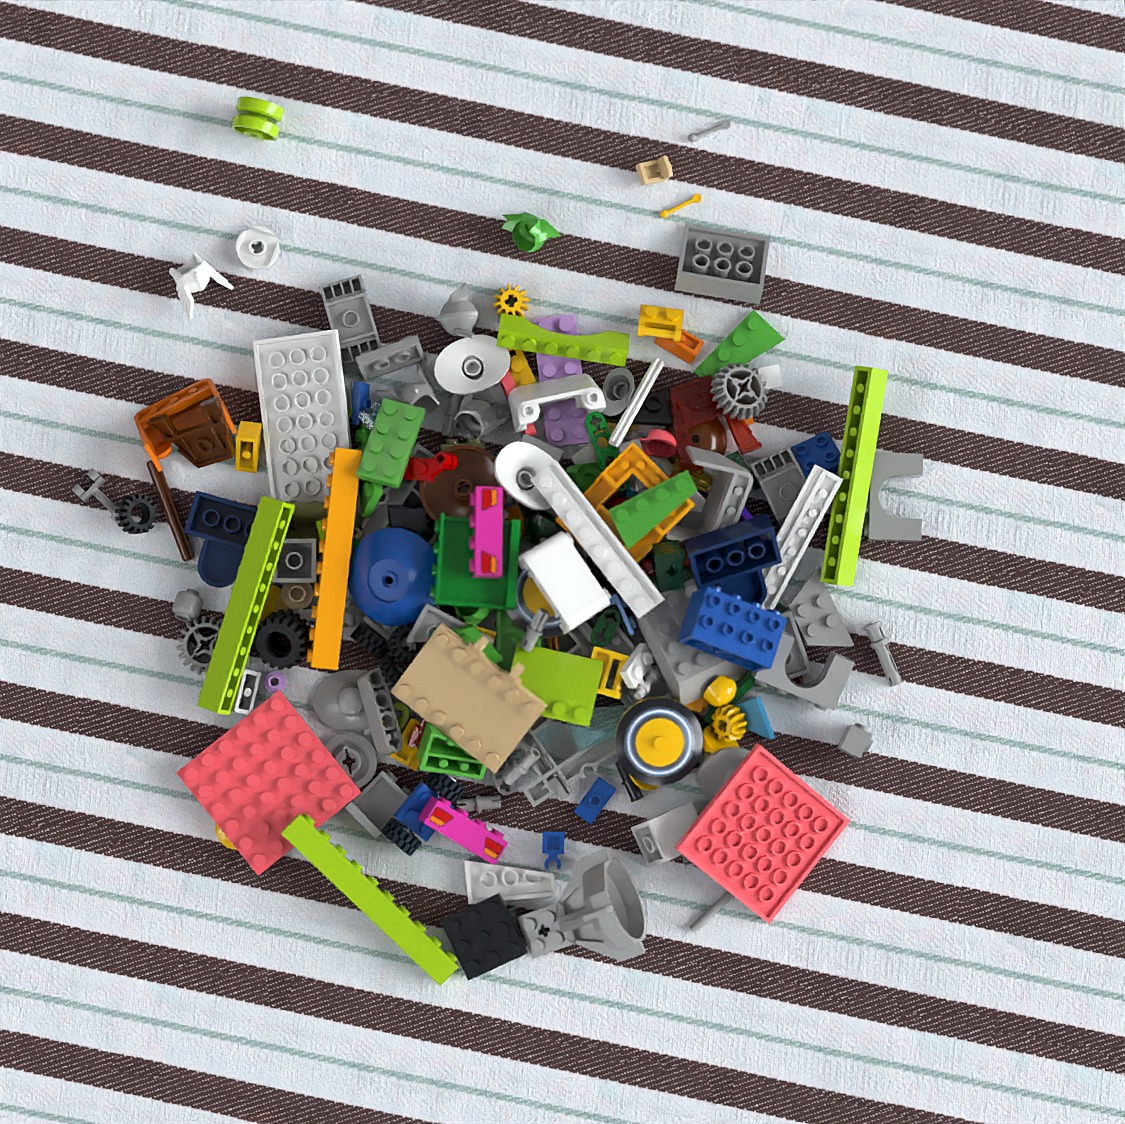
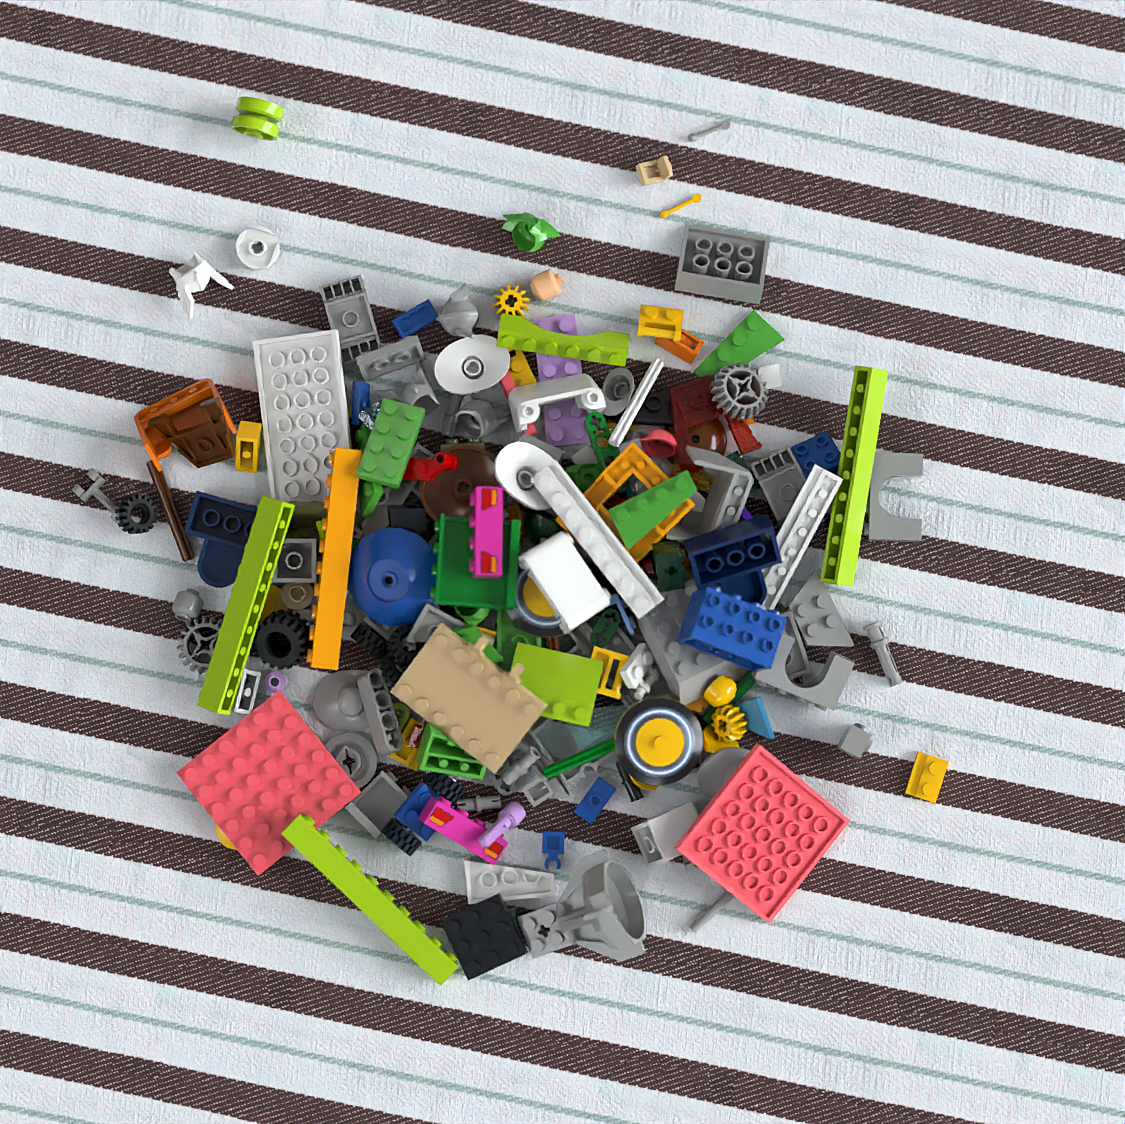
(415, 319): none -> blue plate
(507, 819): none -> lavender piece
(534, 630): light grey axle -> none
(546, 285): none -> light nougat head
(579, 758): none -> green axle
(926, 777): none -> yellow plate

